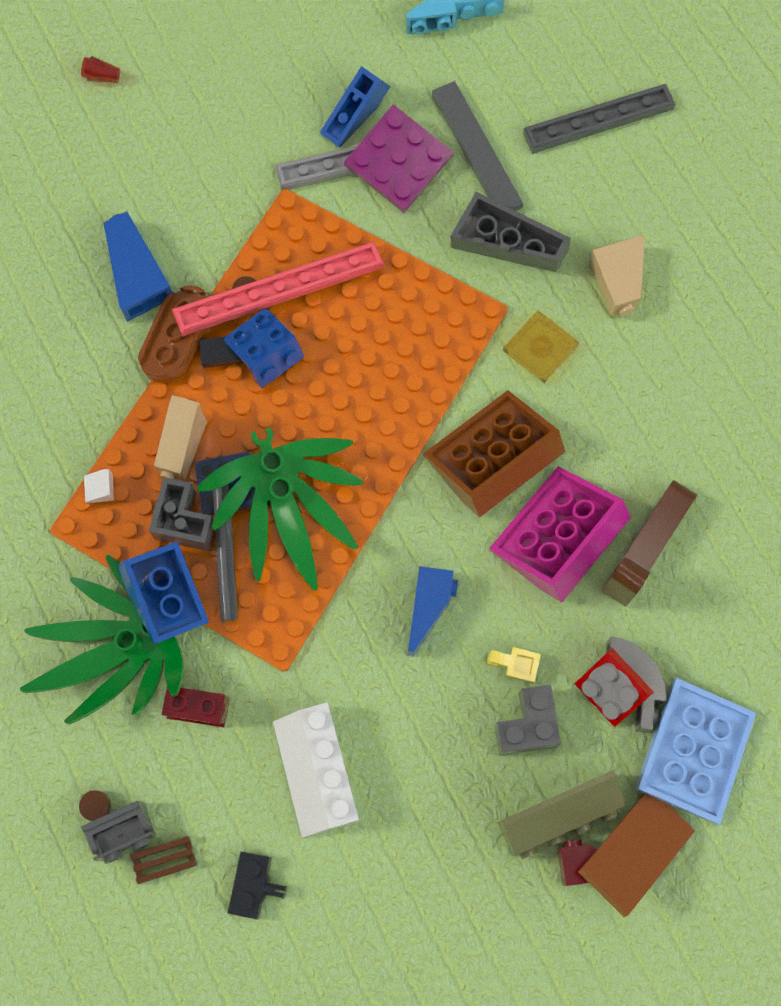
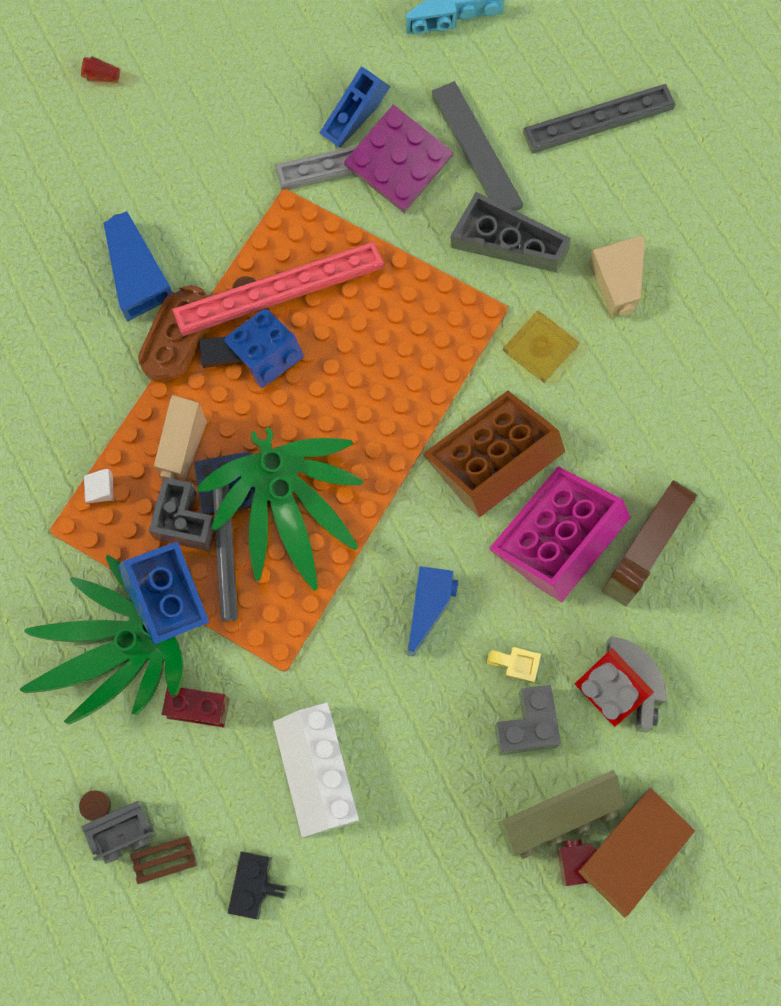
(695, 751): light blue plate -> none

